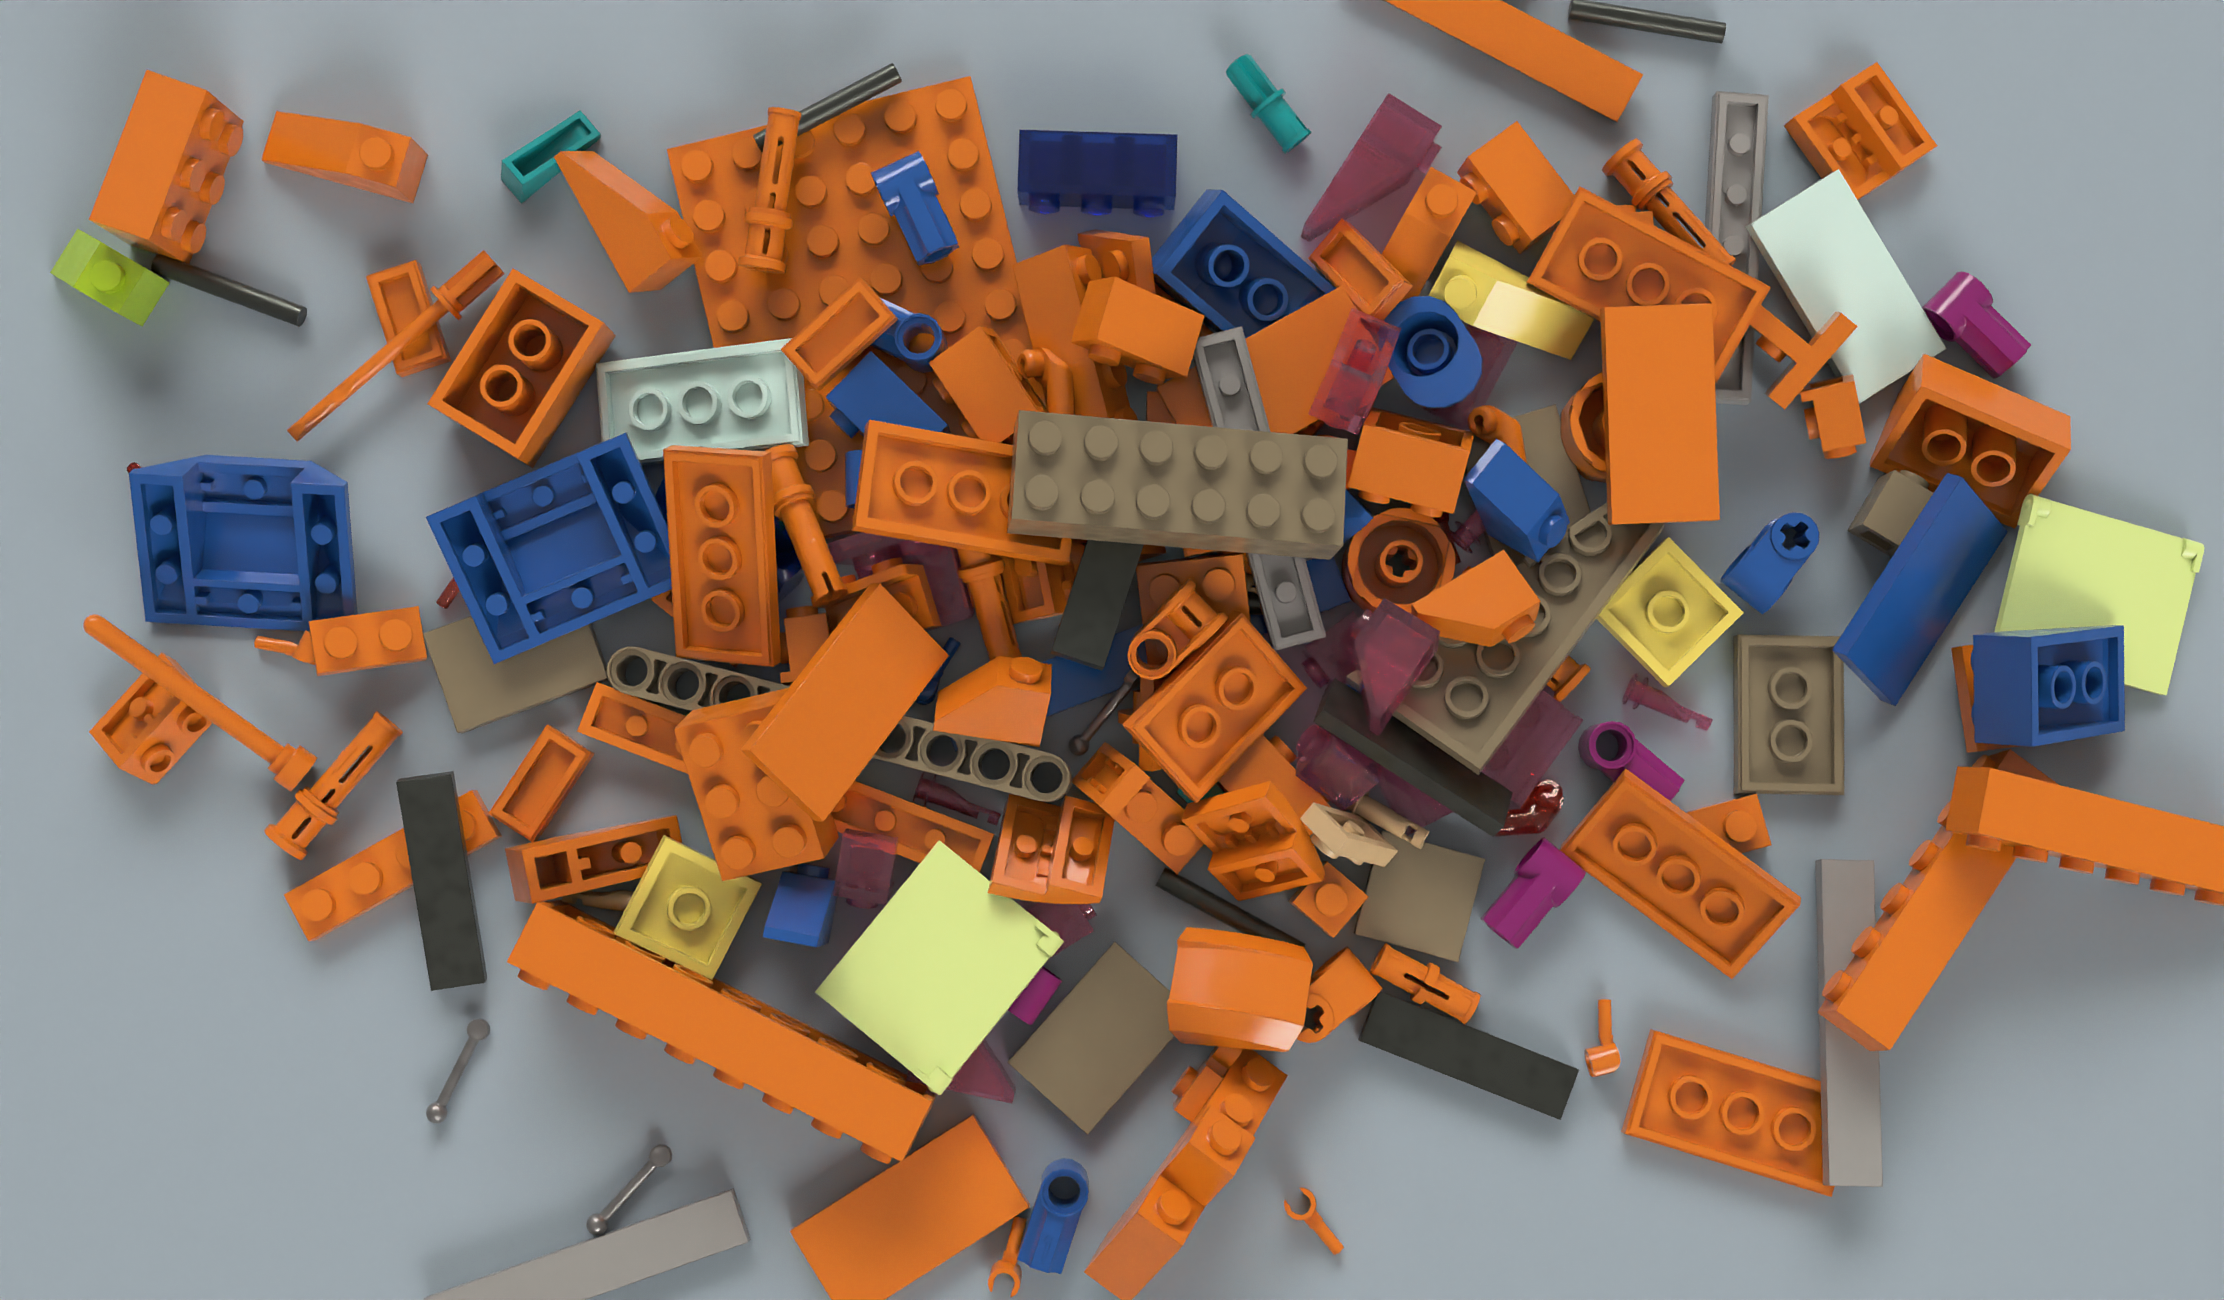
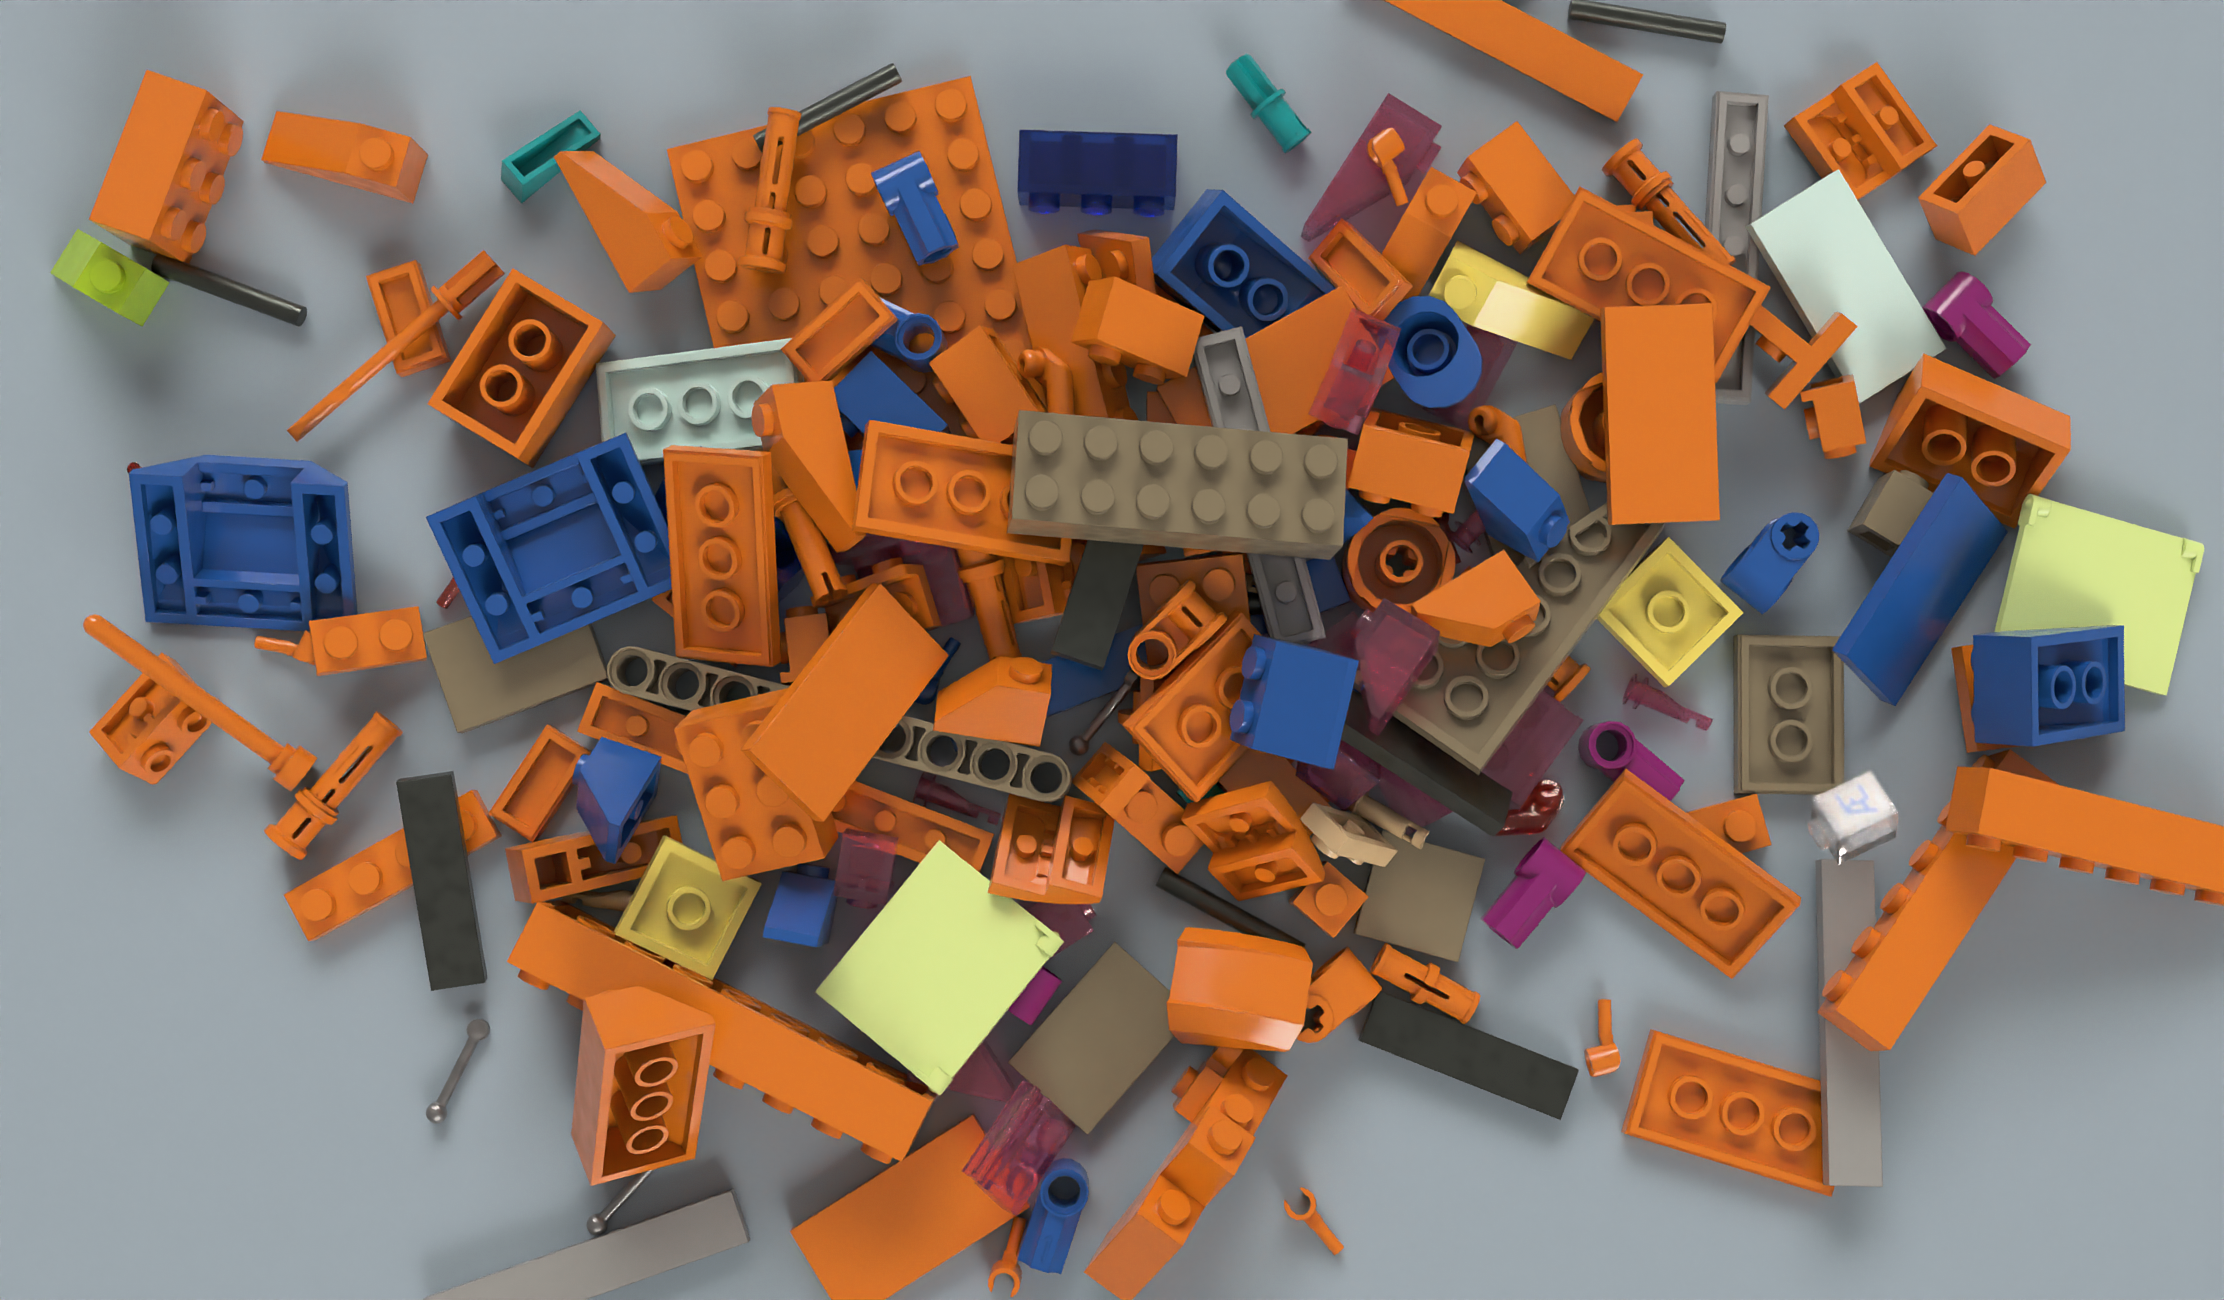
(615, 793): none -> blue slope
(639, 1082): none -> orange slope
(811, 454): none -> orange slope
(1019, 1148): none -> clear pink plate
(1293, 701): none -> blue slope
(1381, 151): none -> orange hand
(1853, 818): none -> clear brick
(1982, 189): none -> orange brick

